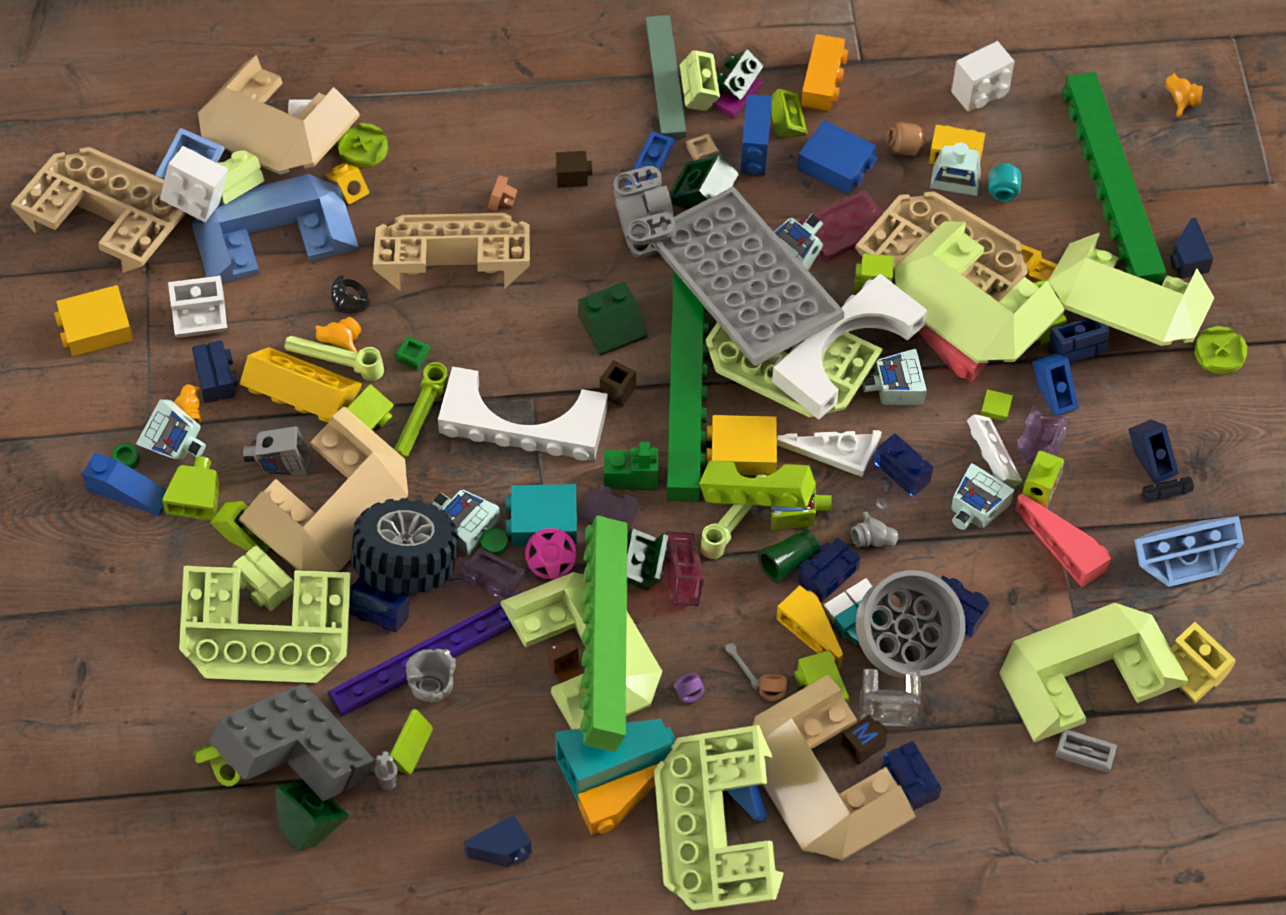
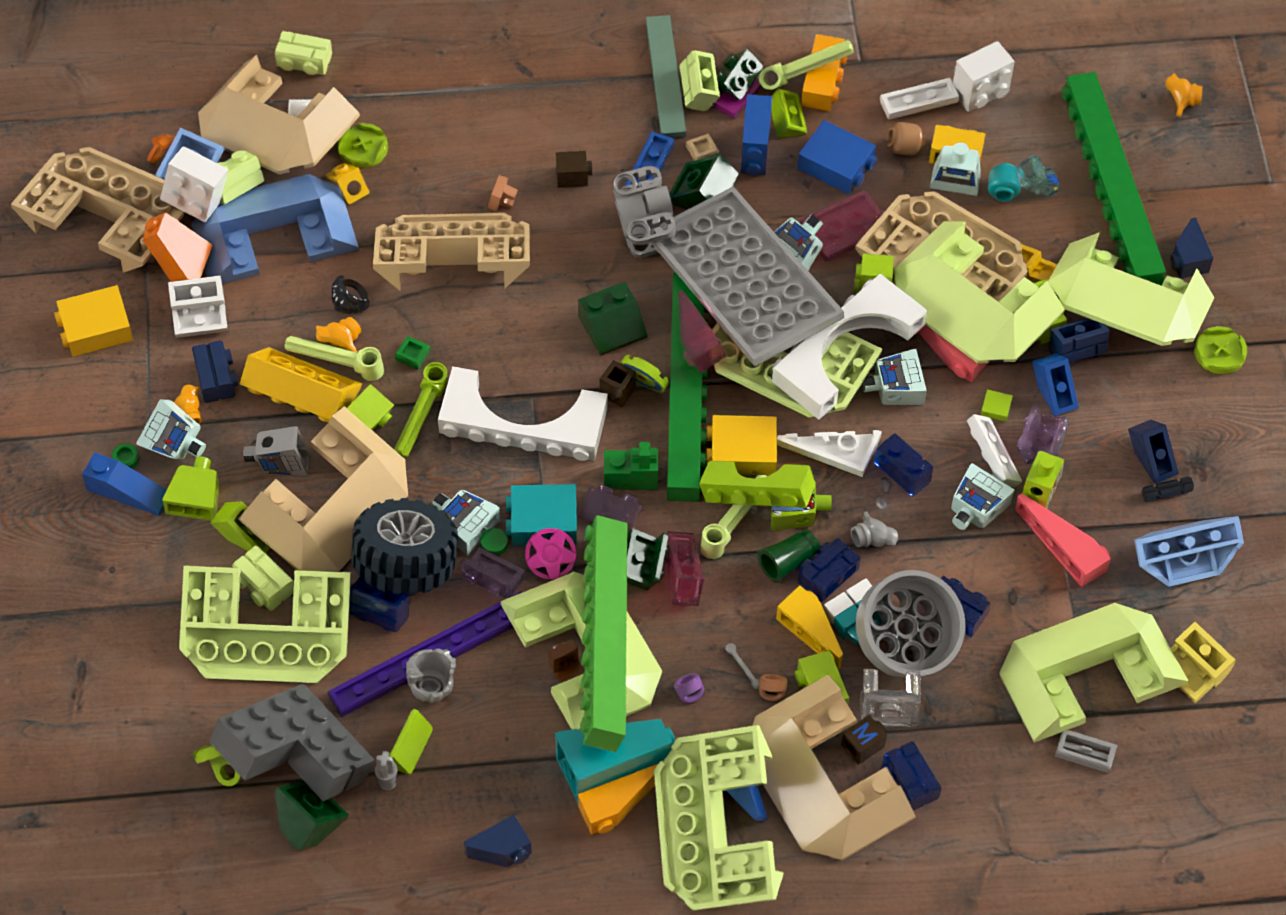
(160, 145): none -> orange piece
(176, 248): none -> slope
(303, 53): none -> yellowish green brick
(646, 373): none -> lime tile
(698, 339): none -> clear pink slope
(805, 64): none -> yellowish green axle
(919, 98): none -> white plate
(1038, 178): none -> clear light blue leg

